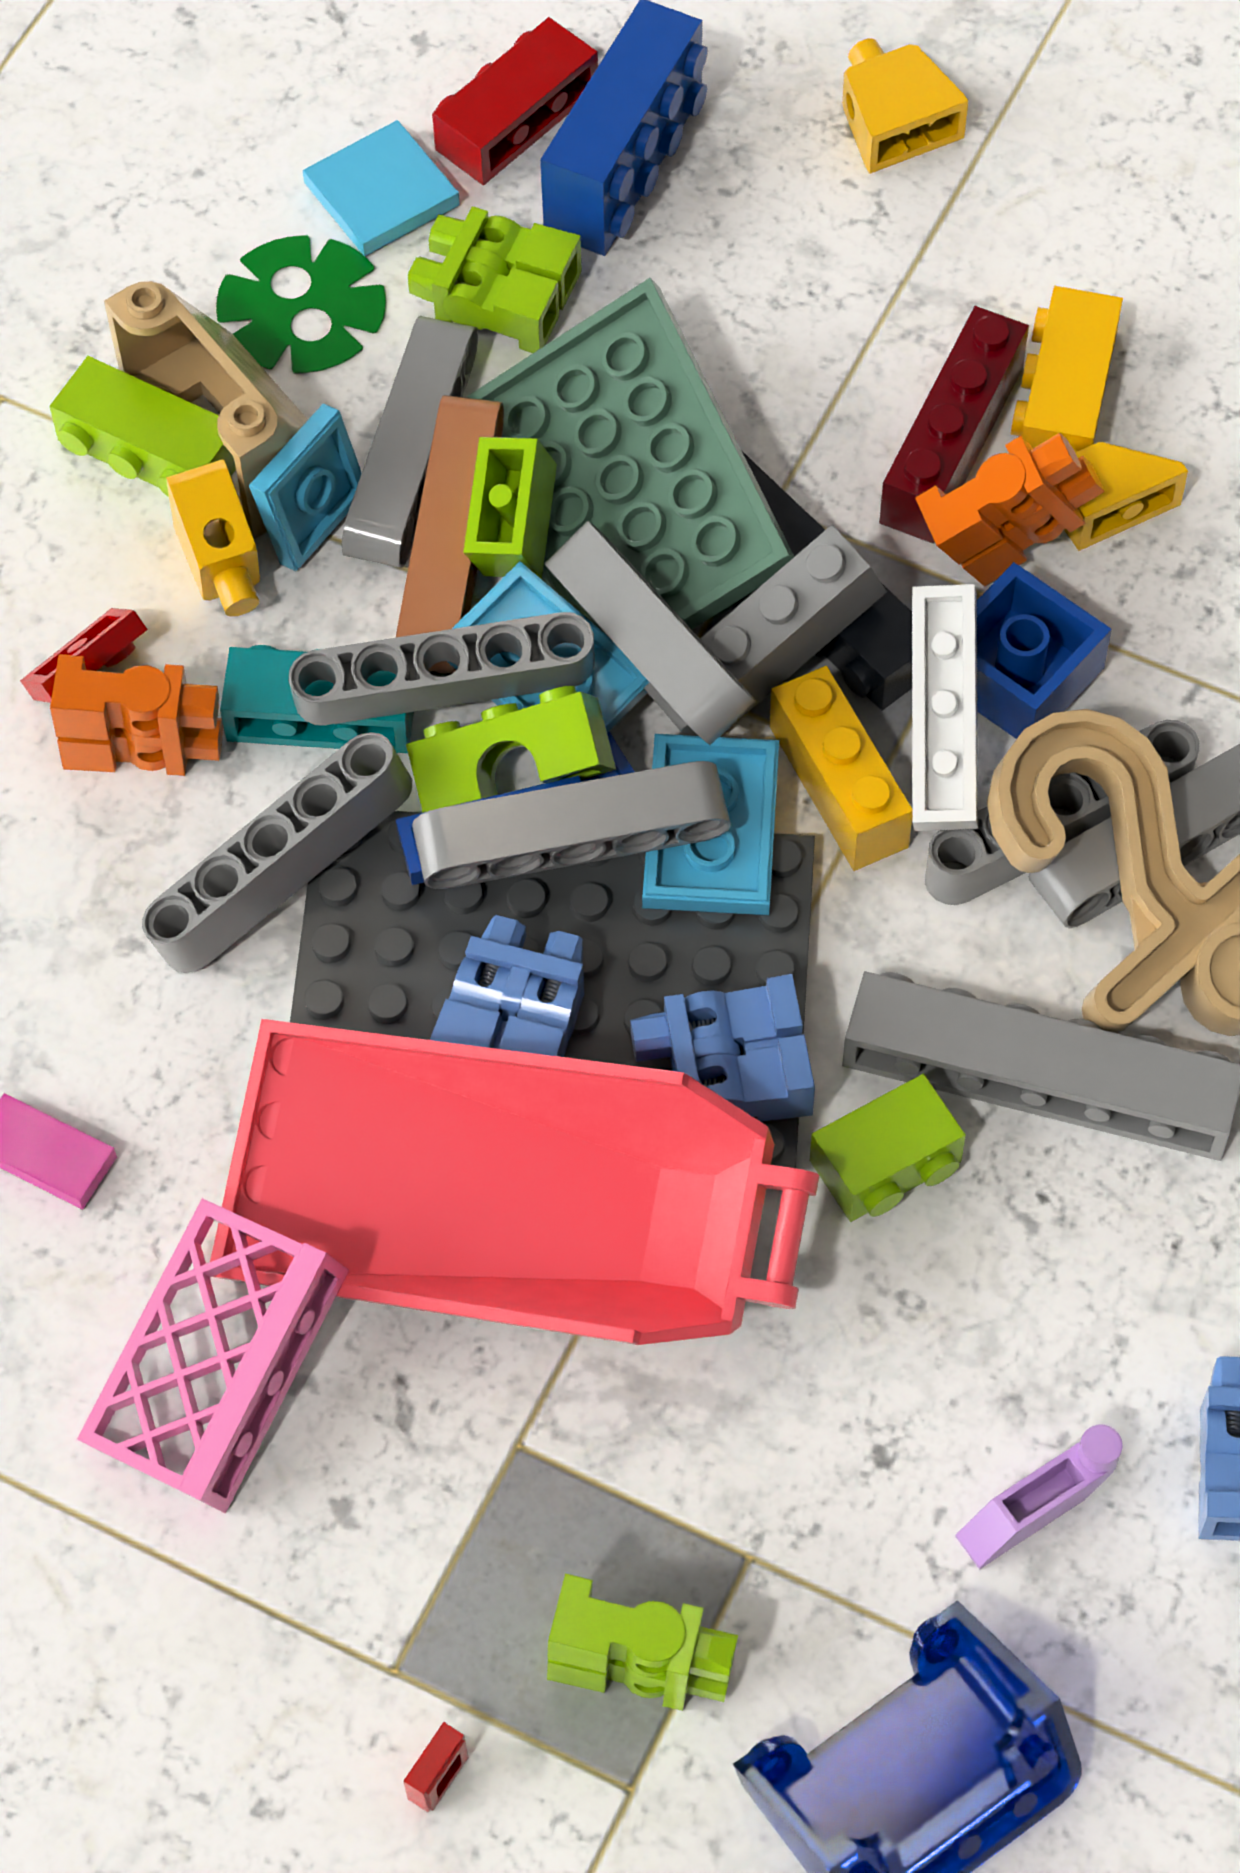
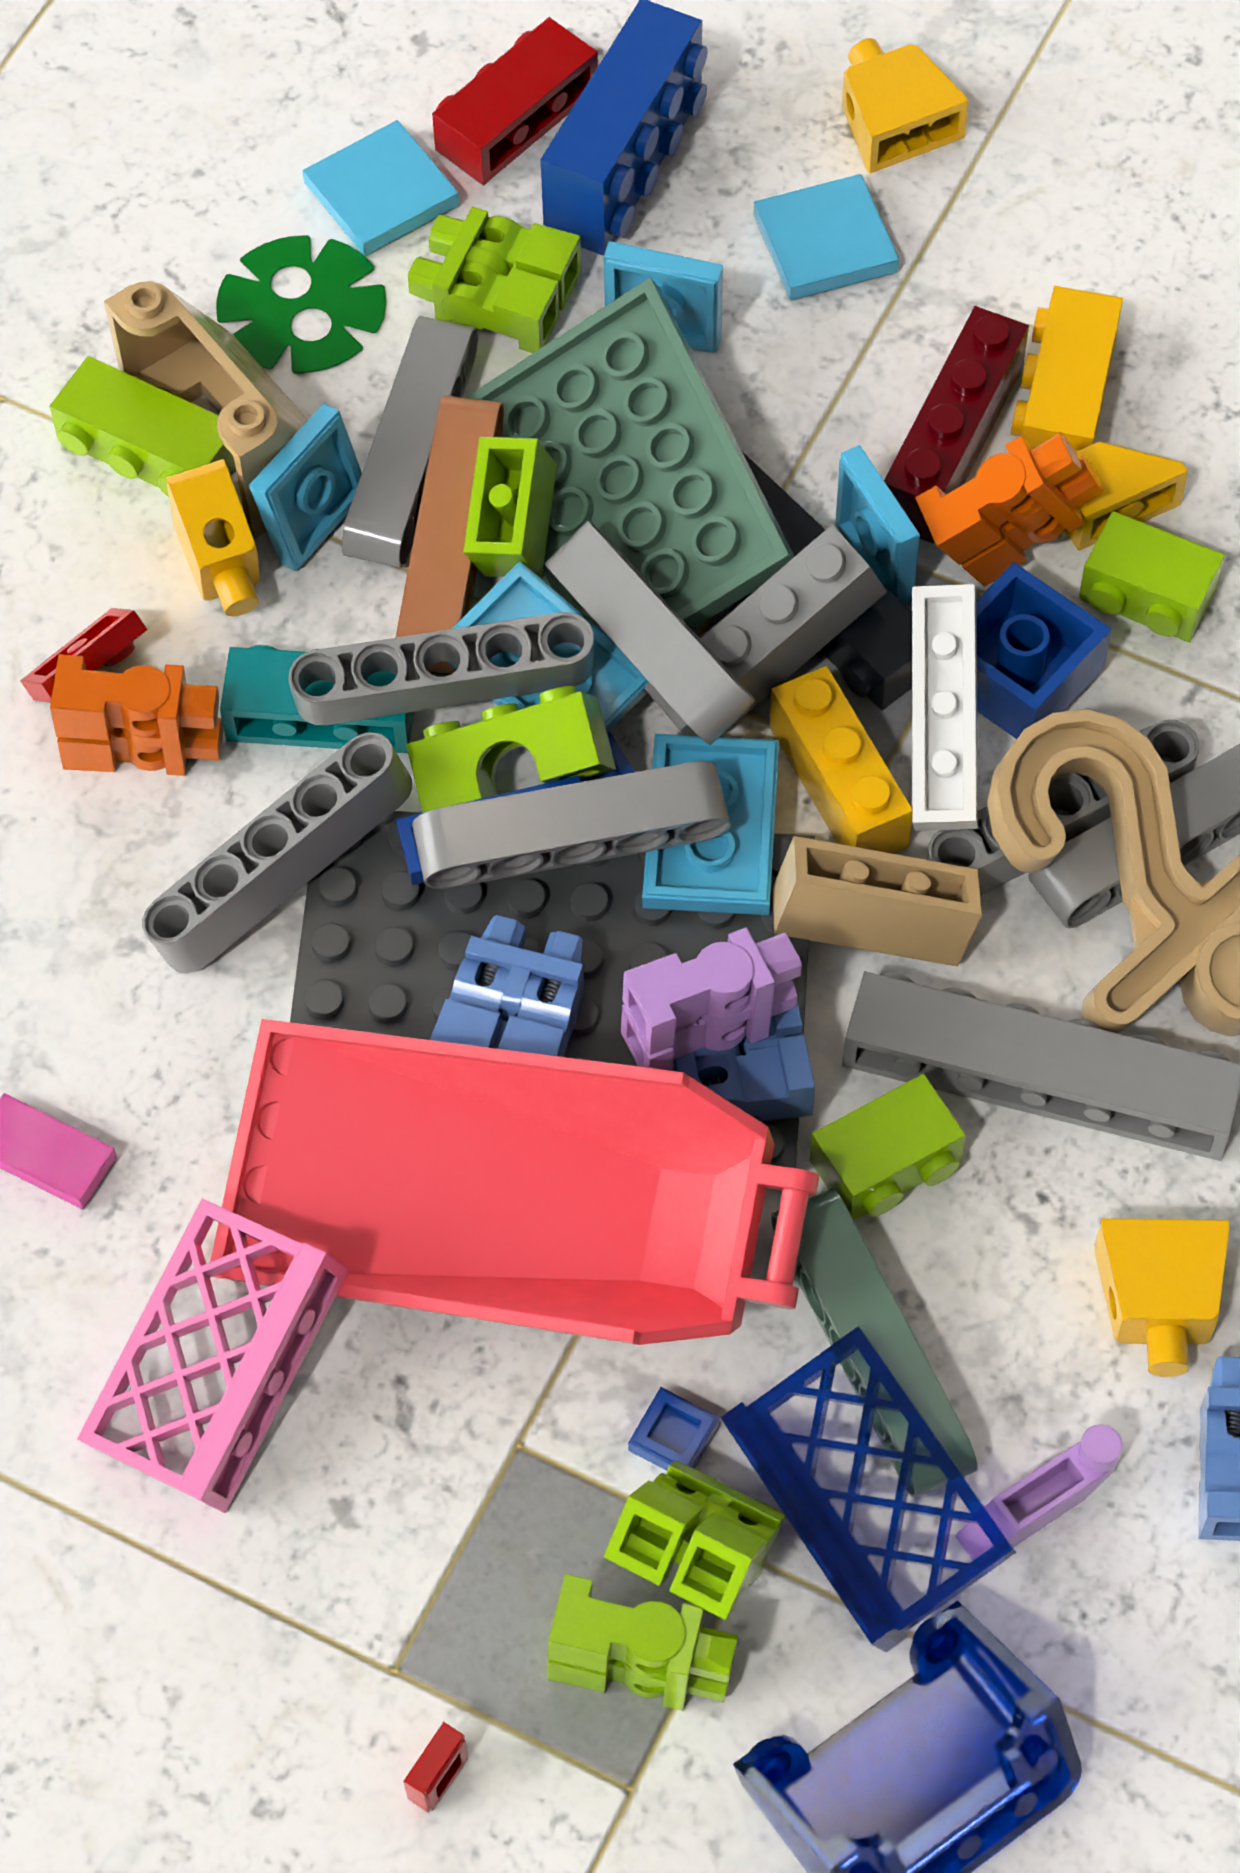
(673, 1431): none -> blue tile
(688, 284): none -> medium azure tile
(703, 1527): none -> lime hips
(707, 1000): none -> lavender hips
(818, 1522): none -> clear blue fence
(825, 237): none -> medium azure tile
(851, 1292): none -> sand green beam
(876, 524): none -> medium azure tile
(876, 901): none -> tan brick
(1150, 577): none -> lime brick
(1162, 1284): none -> yellow torso

